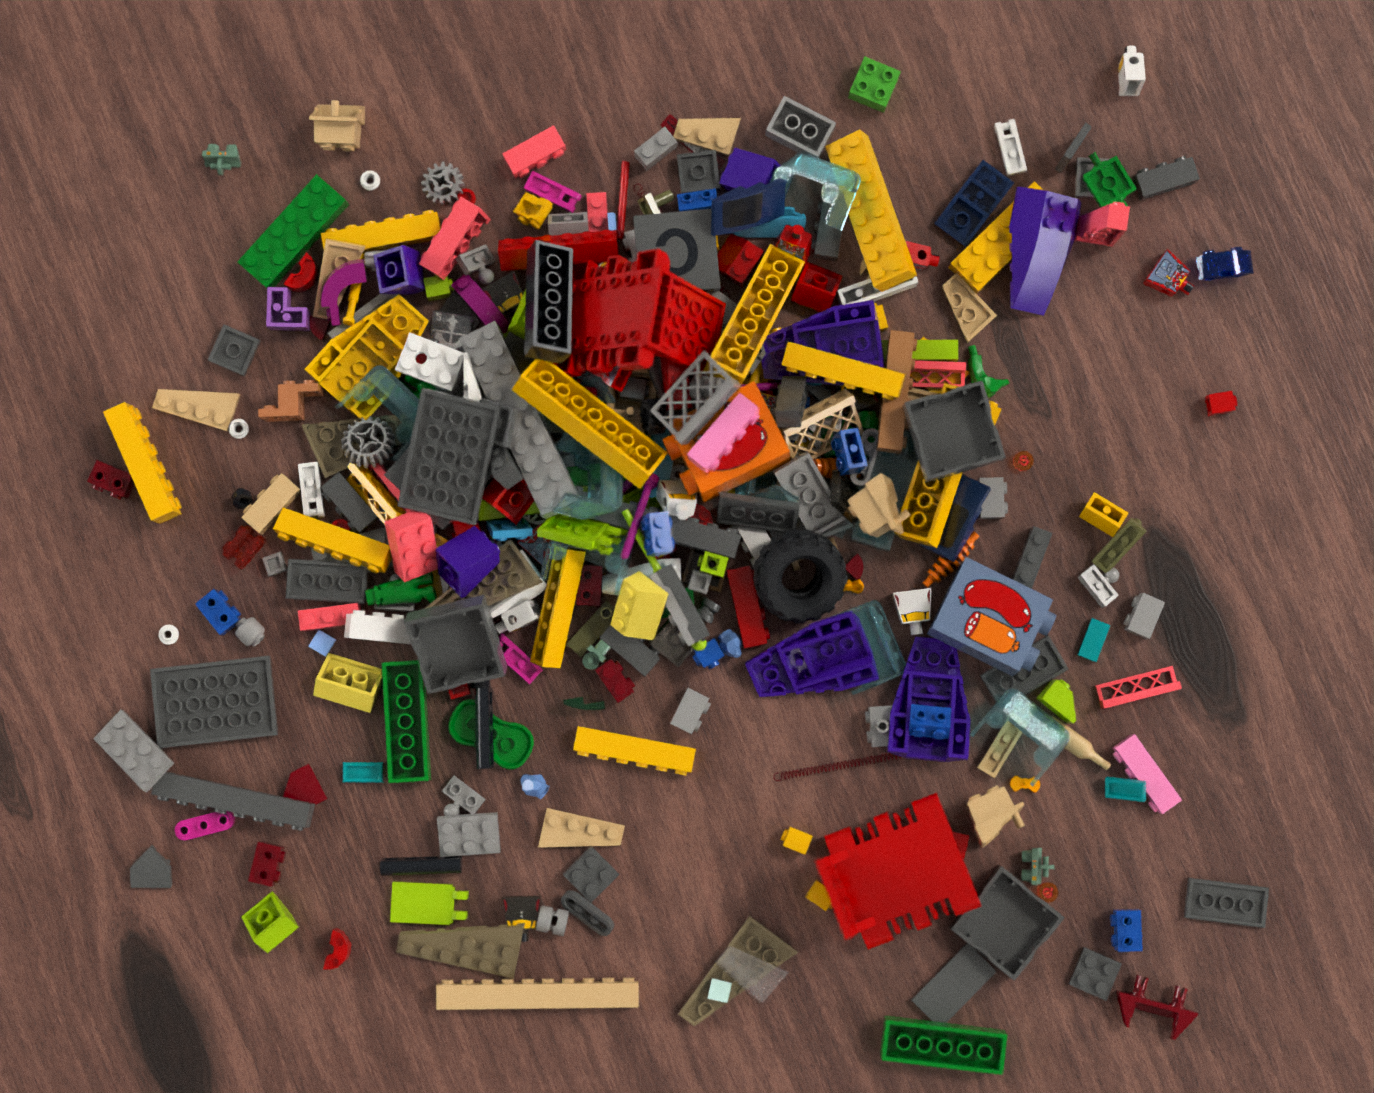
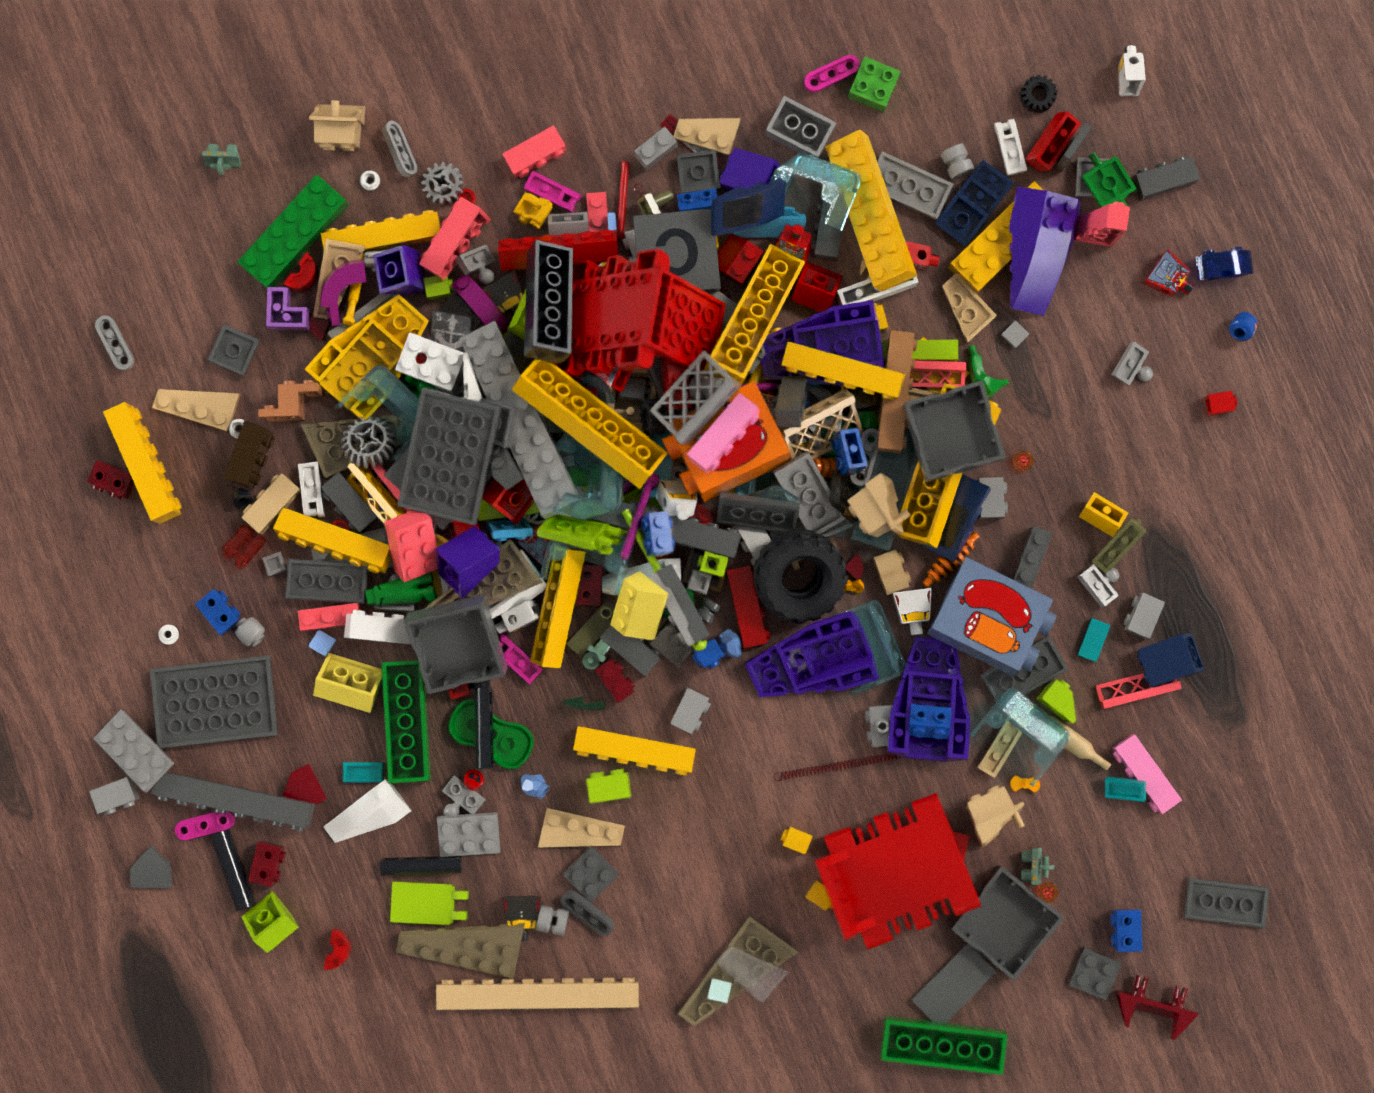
(108, 337): none -> light grey plate
(114, 795): none -> light grey brick
(233, 870): none -> black brick
(249, 455): none -> dark brown brick
(372, 811): none -> white wedge
(399, 149): none -> light grey plate
(473, 780): none -> red tile
(608, 787): none -> lime brick
(838, 67): none -> dark pink plate
(891, 571): none -> tan brick
(914, 186): none -> light grey plate
(956, 160): none -> light grey wheel
(1014, 334): none -> light grey tile
(1033, 104): none -> black tyre
(1053, 141): none -> red brick
(1131, 364): none -> light grey plate
(1170, 660): none -> dark blue slope
(1243, 326): none -> blue head

